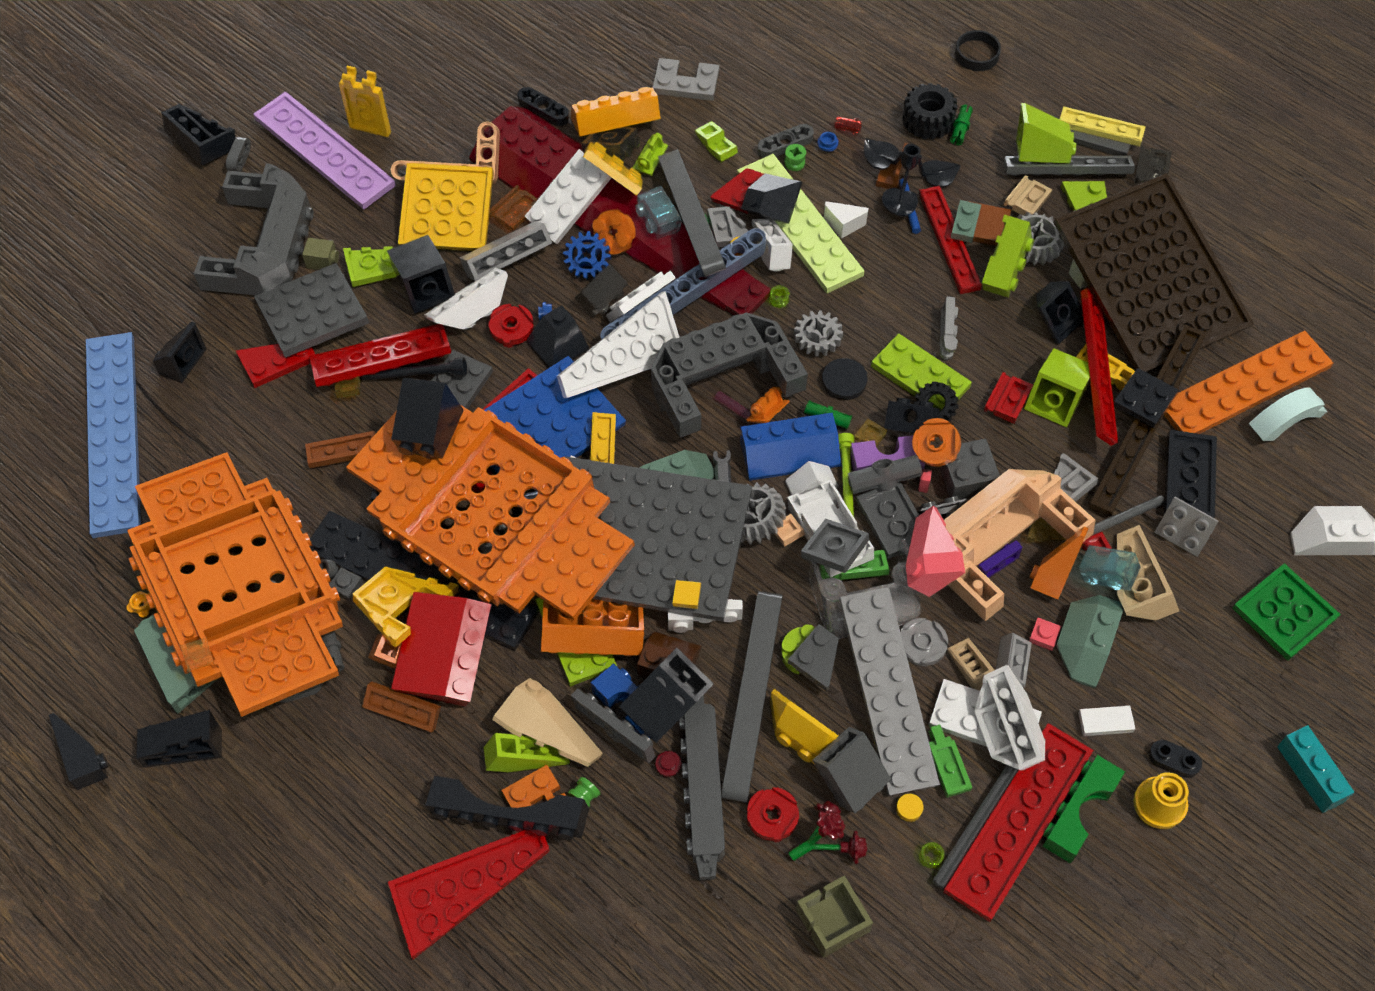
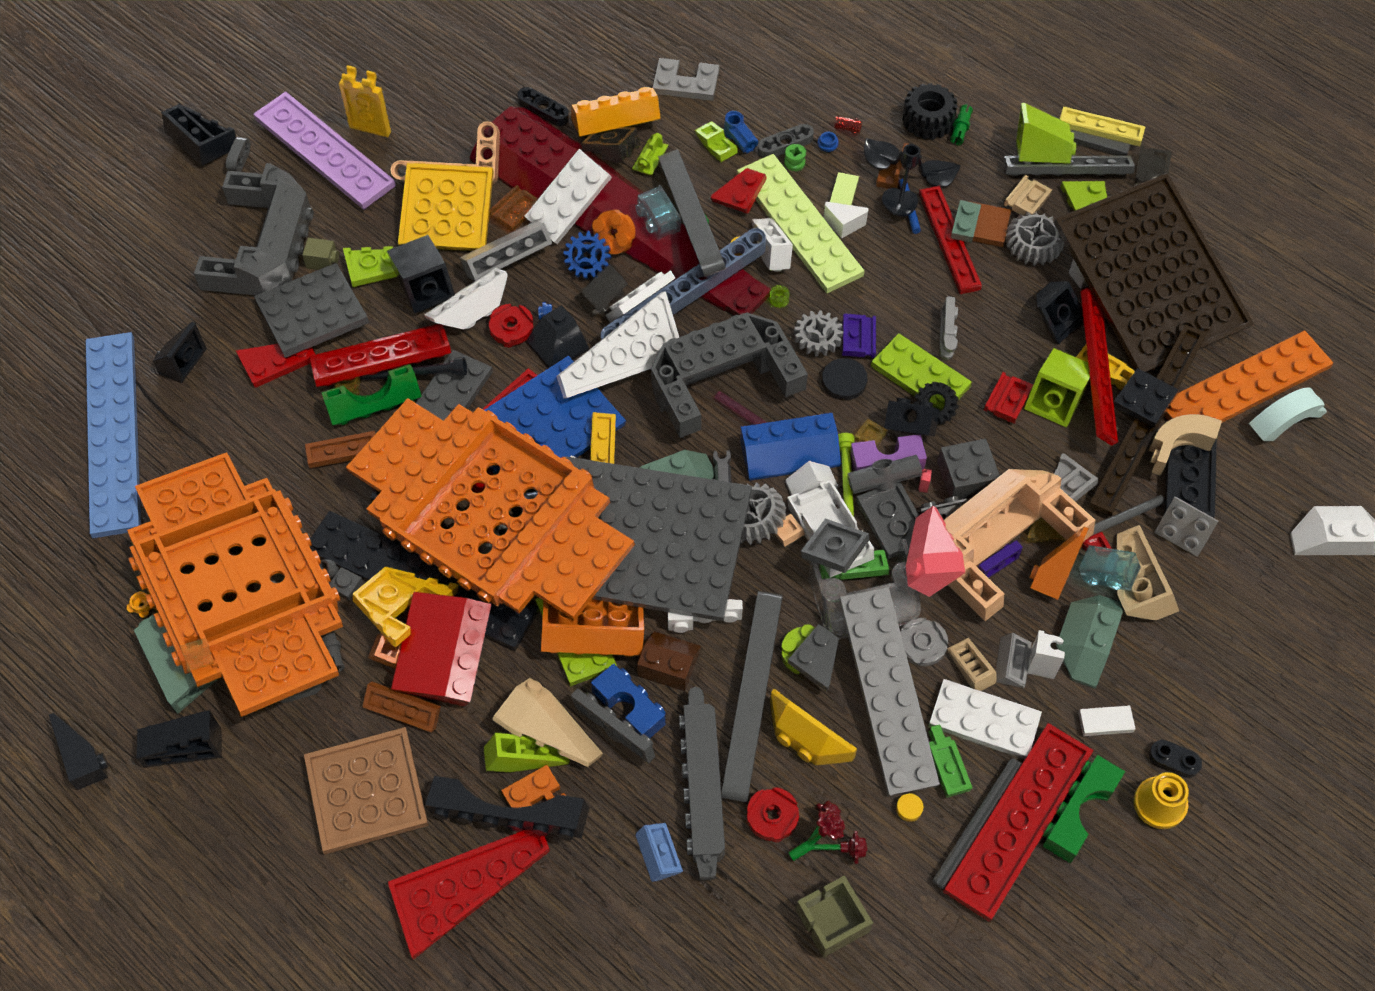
(345, 405): none -> green arch
(365, 790): none -> medium nougat plate
(425, 418): black slope -> none
(584, 790): bright green wheel -> none
(613, 167): yellow plate -> none
(658, 851): none -> medium blue slope
(666, 695): black slope -> none
(668, 763): dark red plate -> none
(686, 594): yellow tile -> none
(725, 225): light grey wing -> none
(737, 130): none -> blue piece
(767, 406): orange hinge -> none
(772, 198): black slope -> none
(841, 419): green pin -> none
(844, 189): none -> yellowish green tile
(852, 769): dark grey brick -> none
(858, 335): none -> dark purple plate
(926, 860): clear neon green bush -> none
(944, 453): orange plate -> none
(978, 35): black tyre -> none
(1008, 257): lime wedge -> none
(1009, 721): white wedge -> none
(1043, 659): none -> white hinge
(1045, 634): coral plate -> none
(1183, 430): none -> tan arch
(1286, 611): green plate -> none
(1315, 769): teal brick -> none

